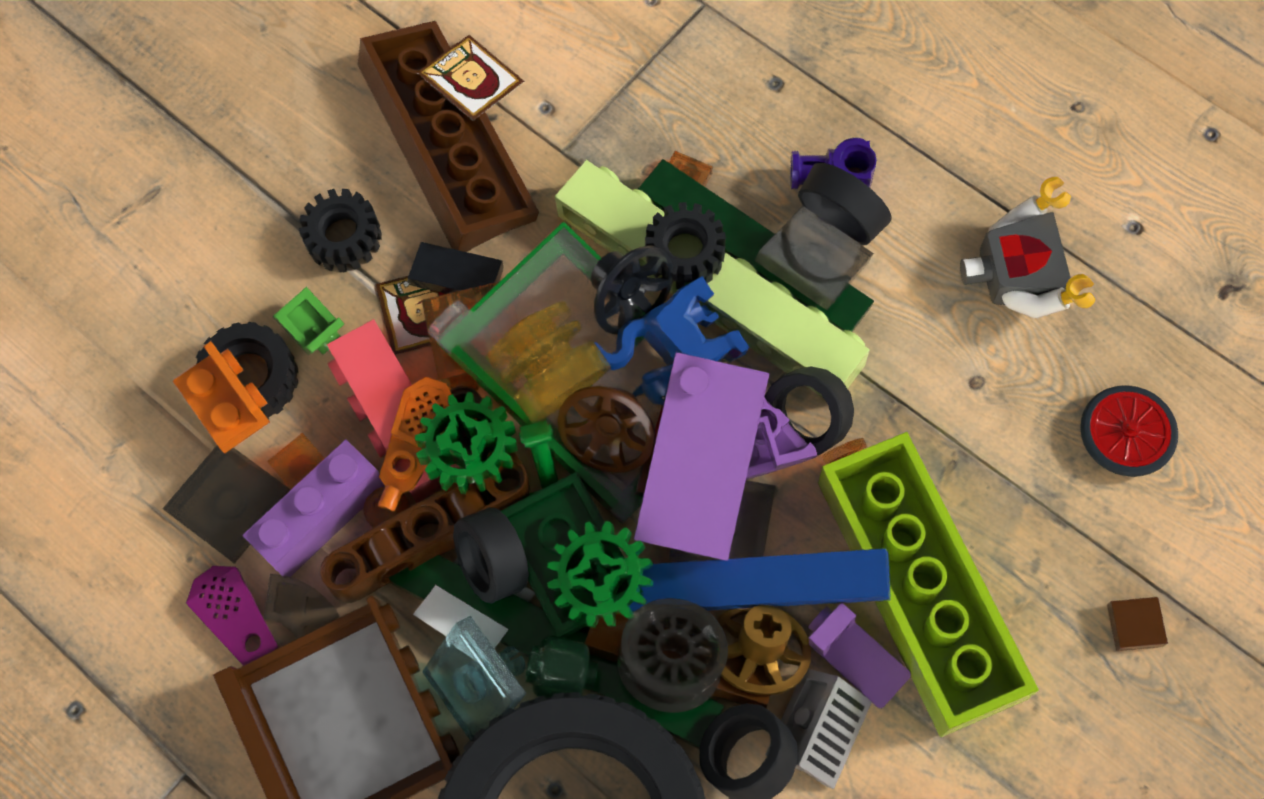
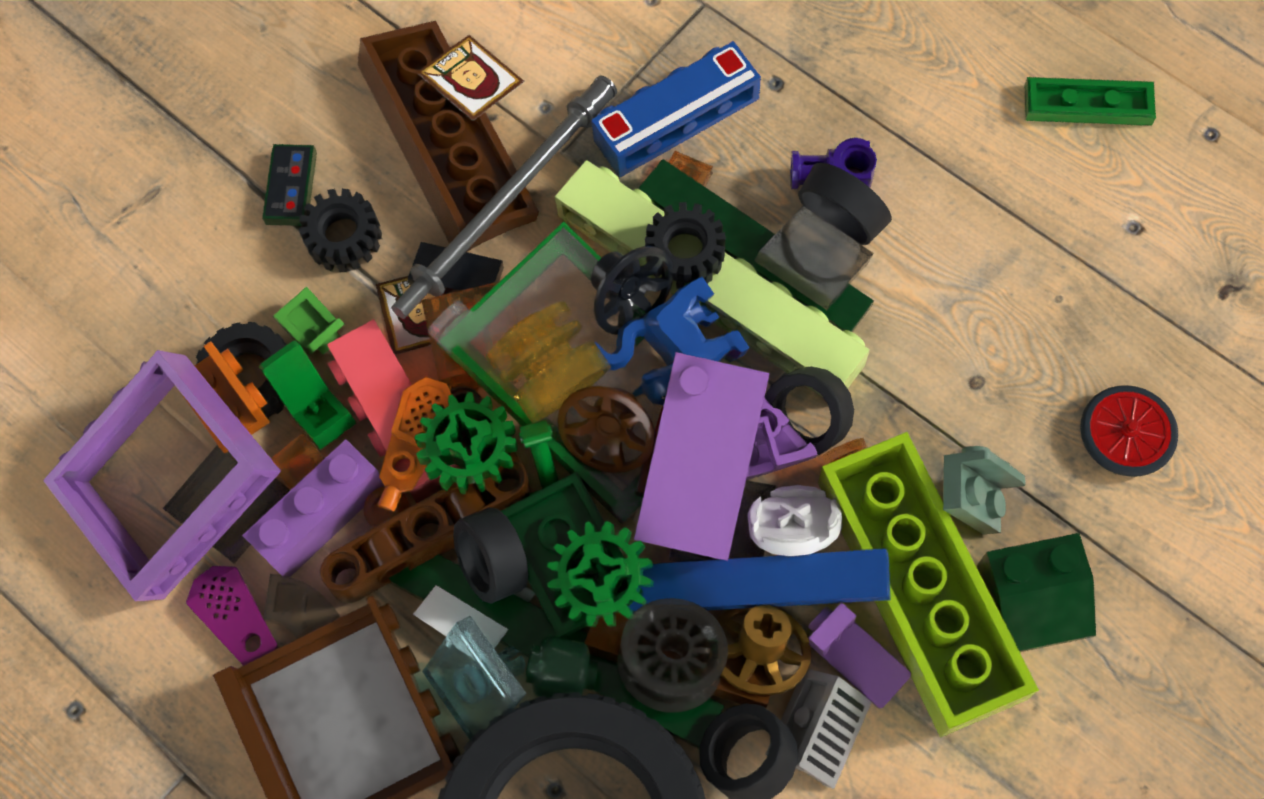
(211, 519): none -> medium lavender window
(289, 184): none -> tile
(306, 395): none -> green bracket
(580, 113): none -> dark grey bar
(676, 108): none -> blue brick
(794, 521): none -> white tile
(974, 487): none -> sand green bracket
(1026, 259): torso -> none
(1042, 591): none -> dark green slope
(1089, 101): none -> green tile
(1137, 624): reddish brown tile -> none

